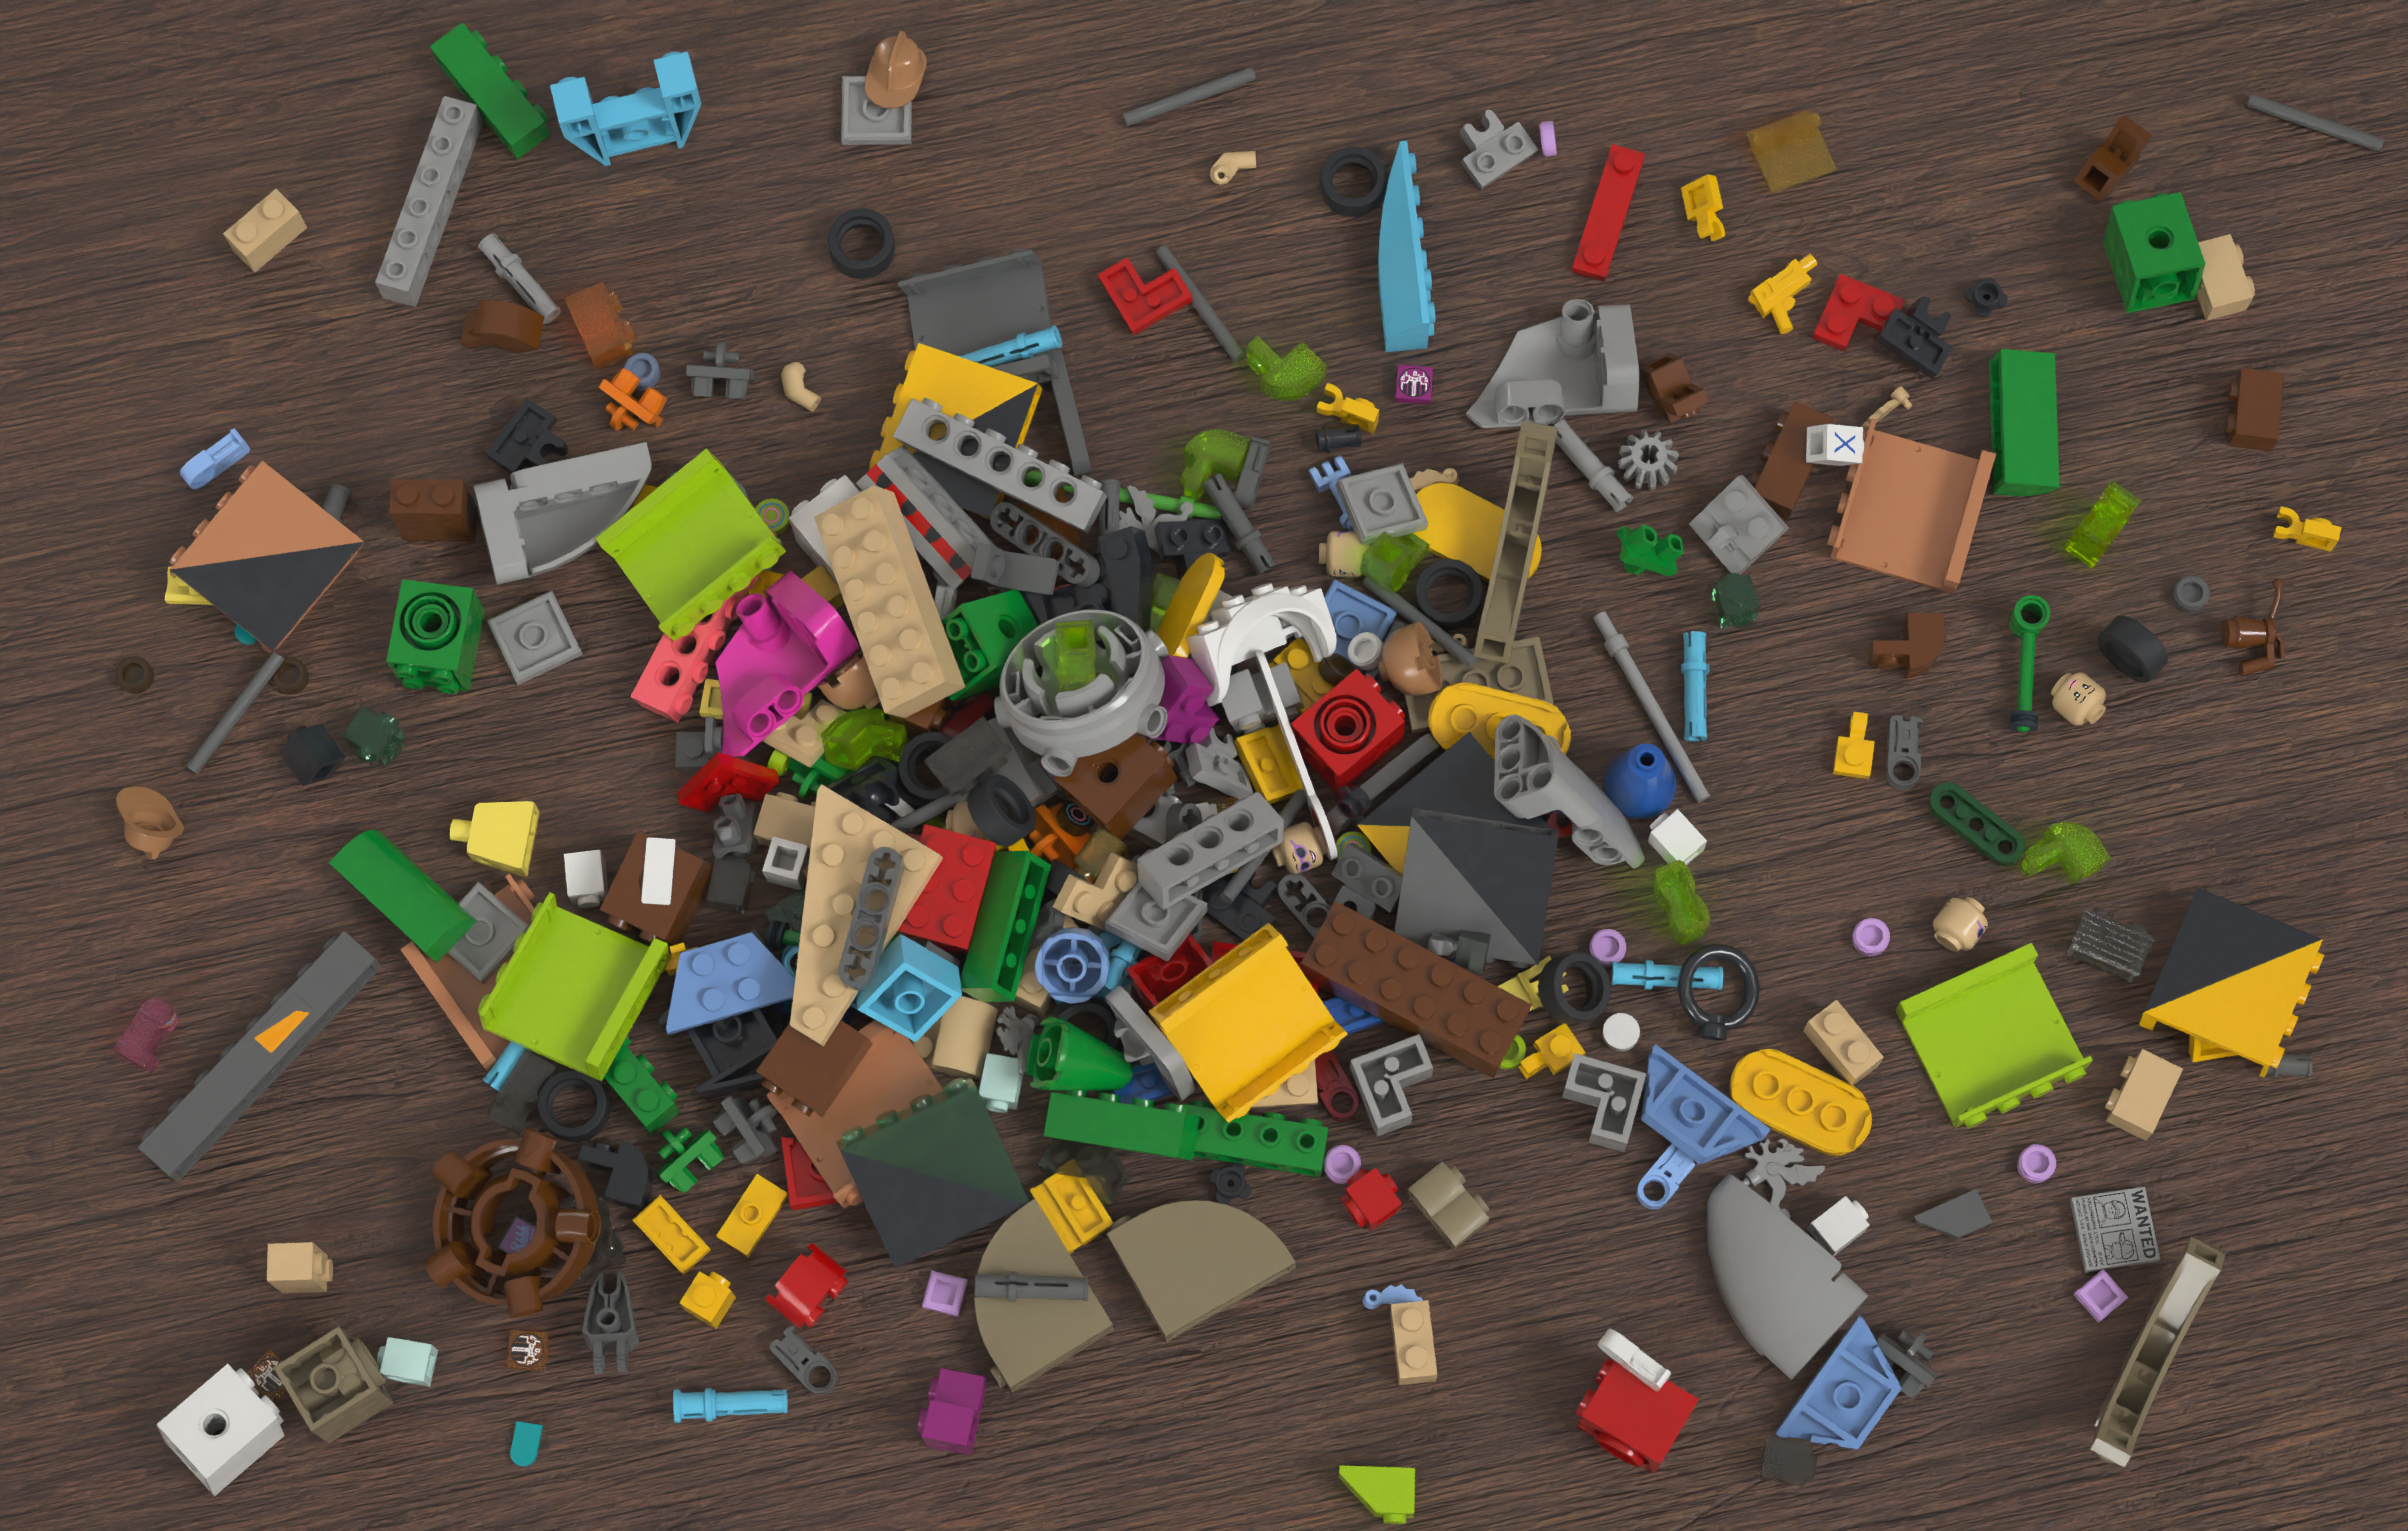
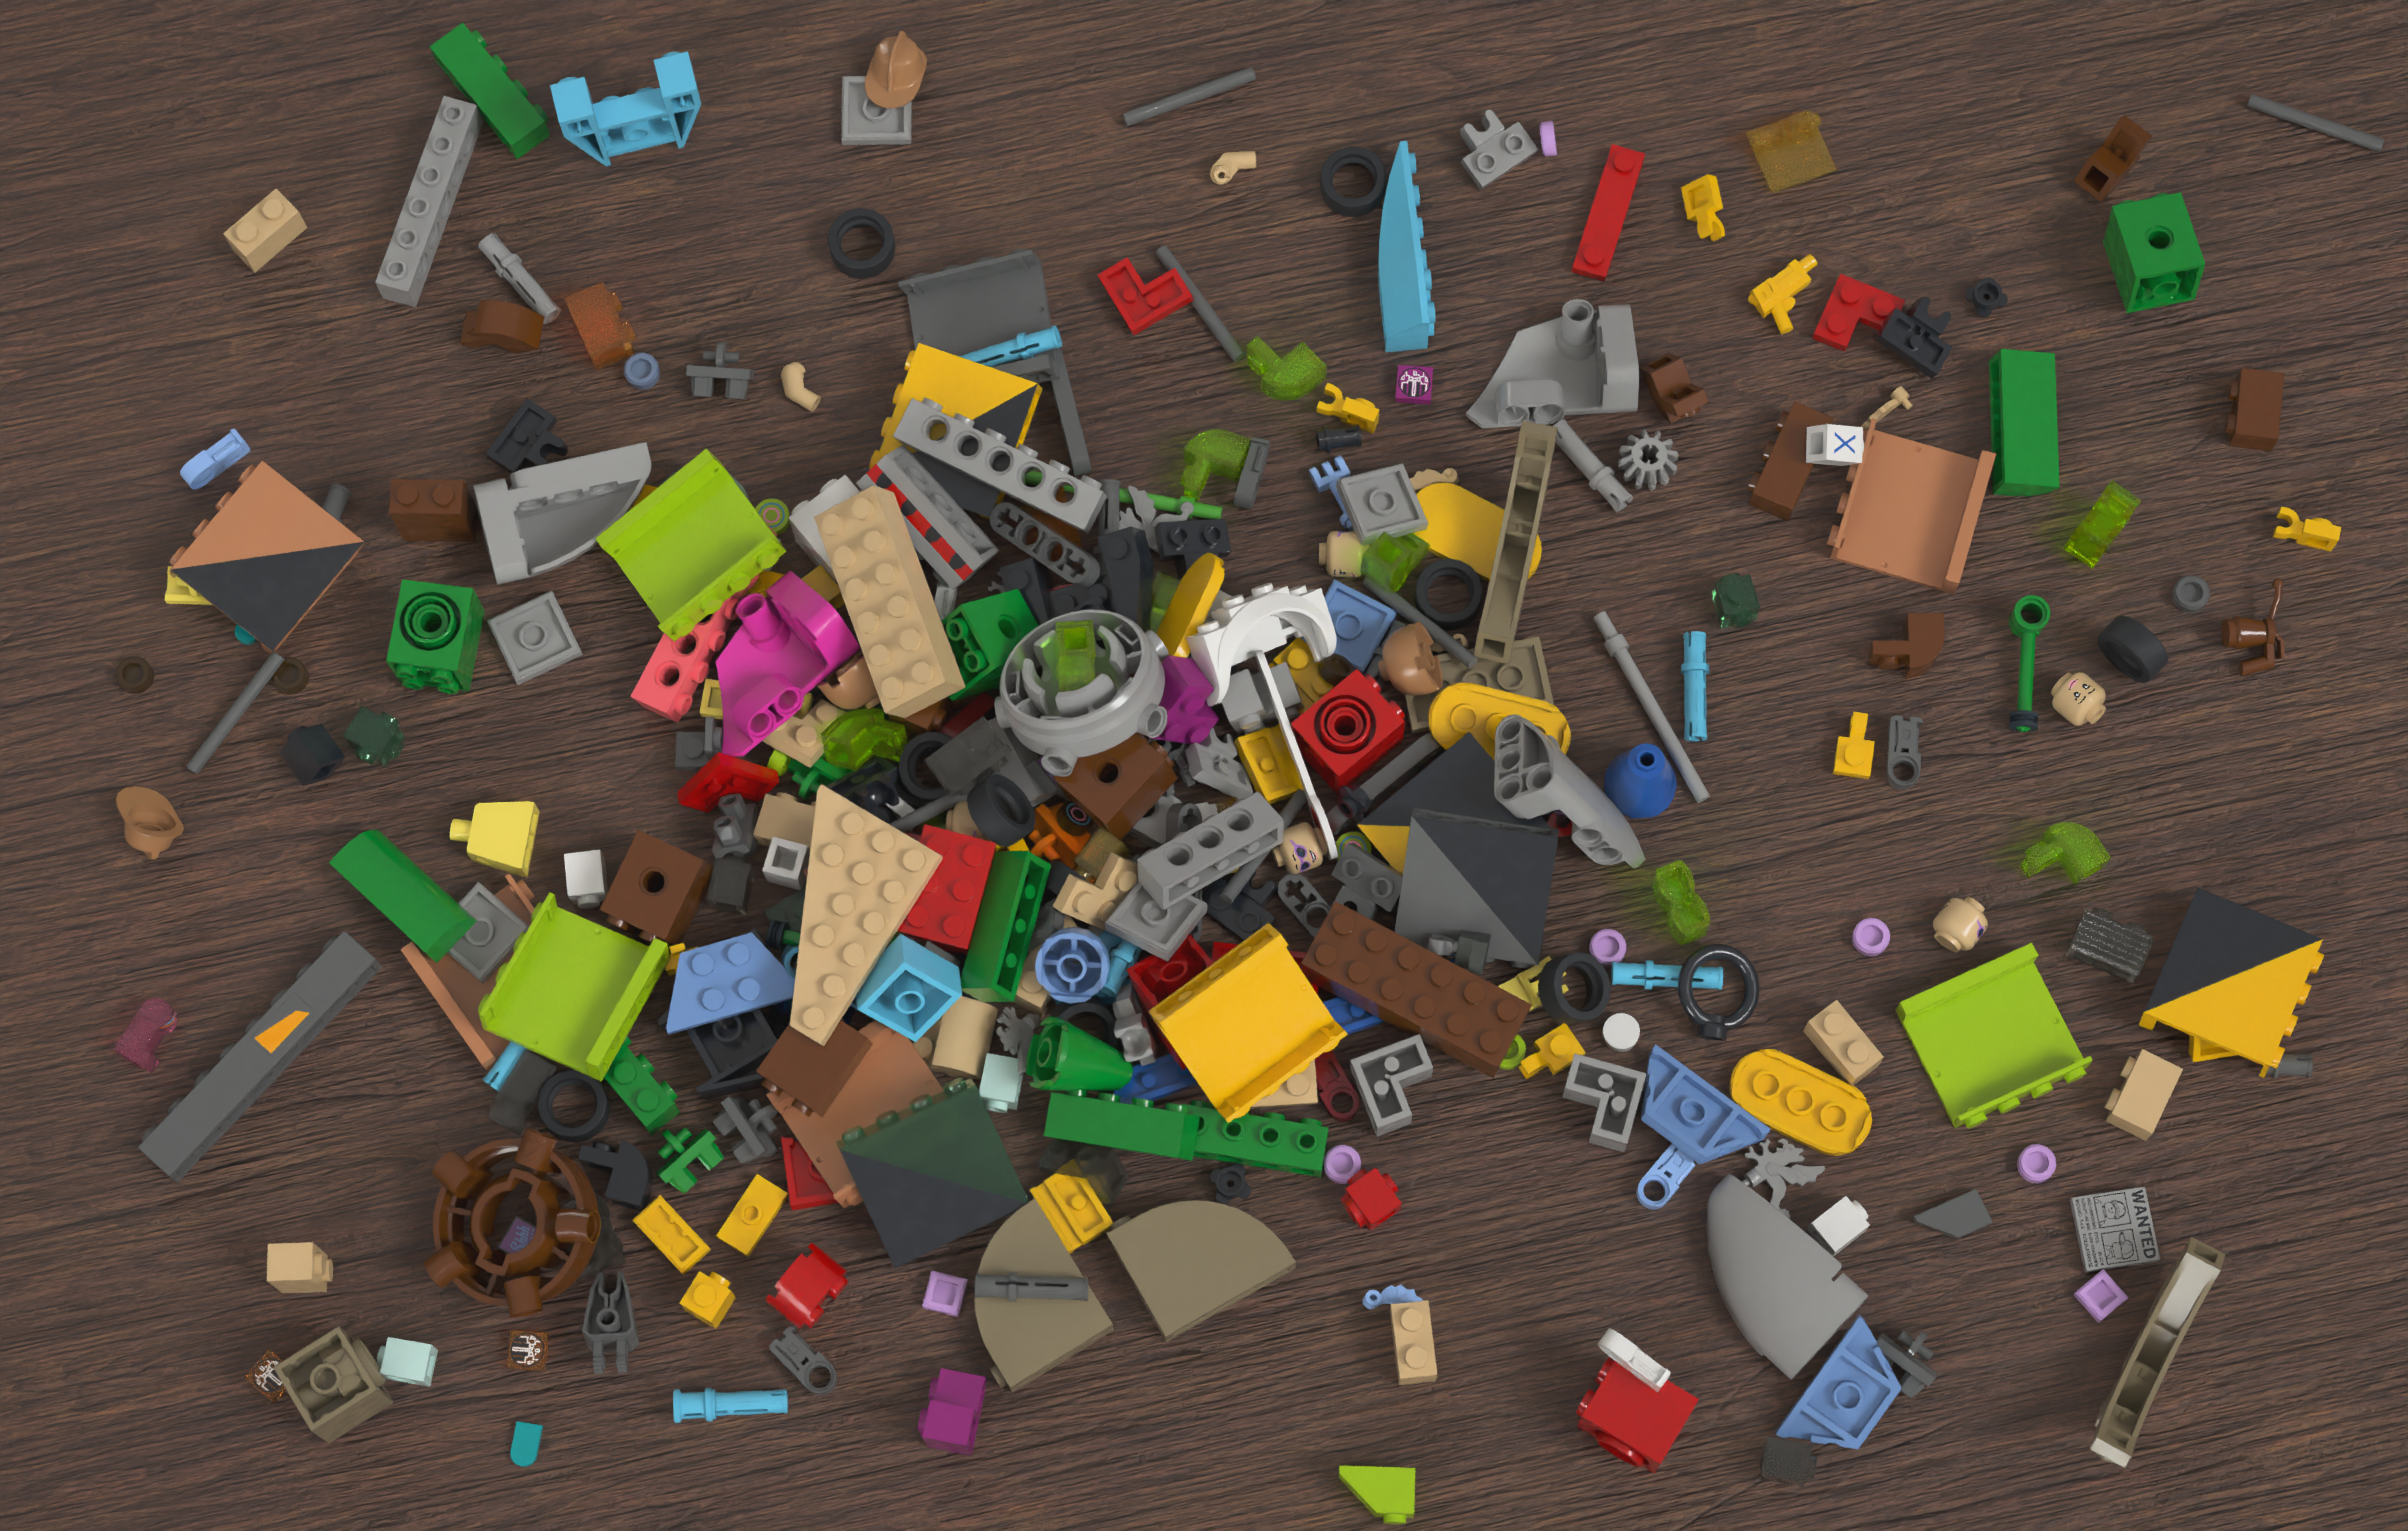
(225, 1404): white brick -> none
(646, 408): orange hips -> none
(658, 871): white sticker -> none
(866, 917): dark grey beam -> none
(1014, 570): dark grey bracket -> none
(1167, 1058): light grey beam -> none
(1239, 525): dark grey pin -> none
(1365, 651): white tile -> none
(1449, 1205): dark tan brick -> none
(1646, 551): green hips -> none
(1676, 838): white brick -> none
(1738, 525): light grey hinge -> none
(1969, 809): dark green plate -> none
(2223, 284): tan brick -> none

